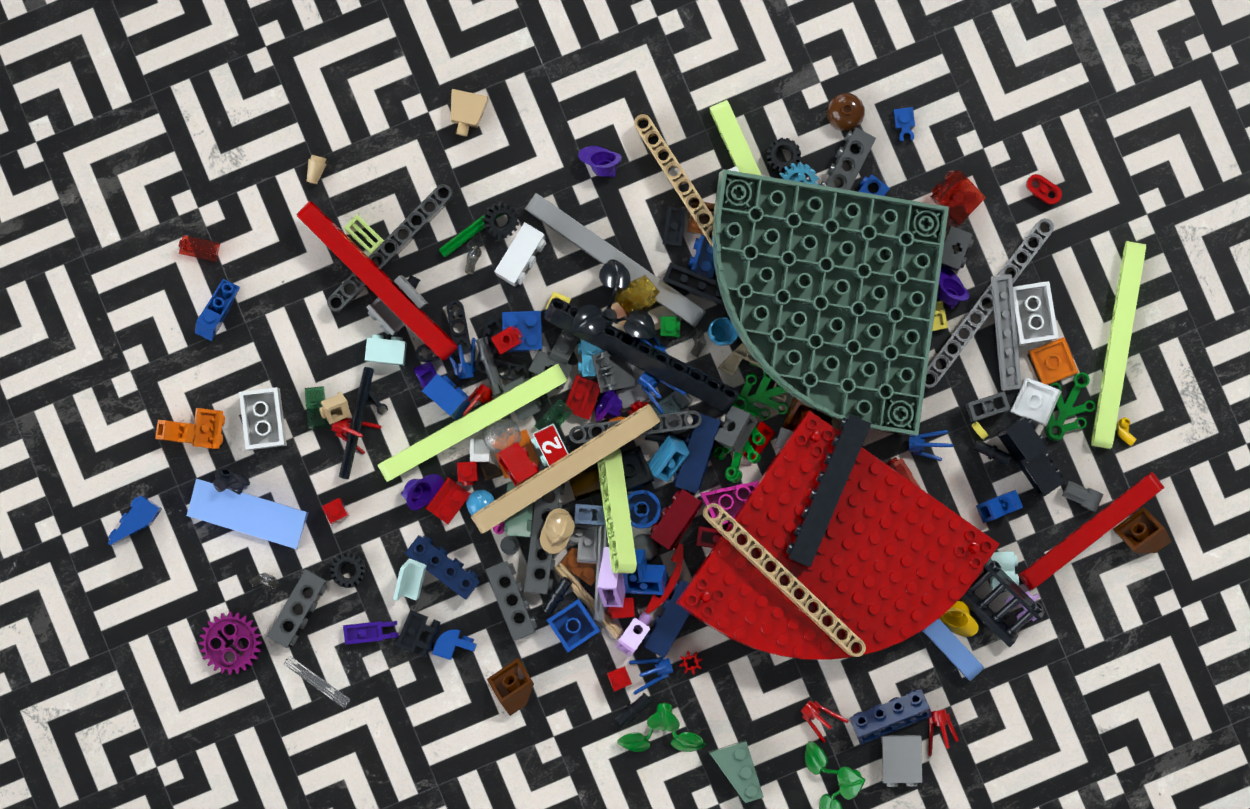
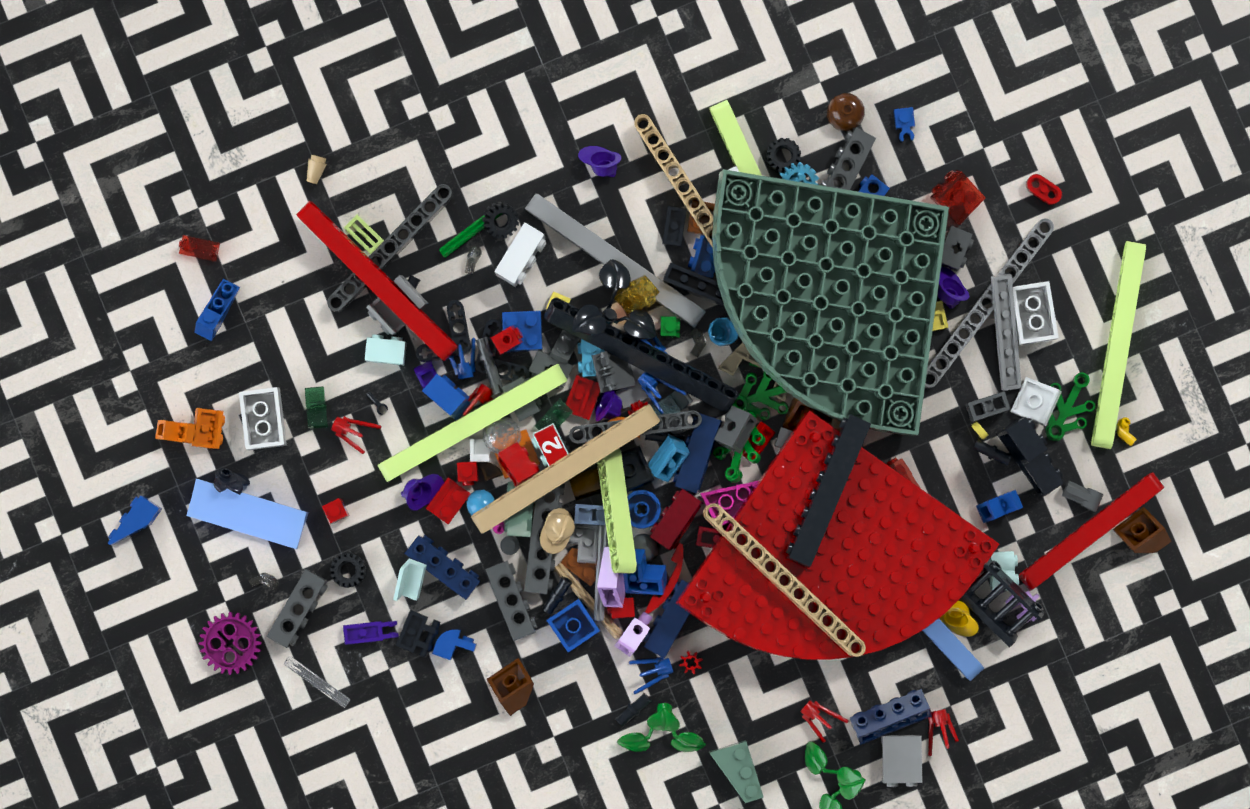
(335, 408): tan brick -> none
(356, 422): black axle -> none
(467, 110): tan torso -> none
(619, 678): red brick -> none
(917, 444): blue plant -> none
(1053, 361): orange tile -> none

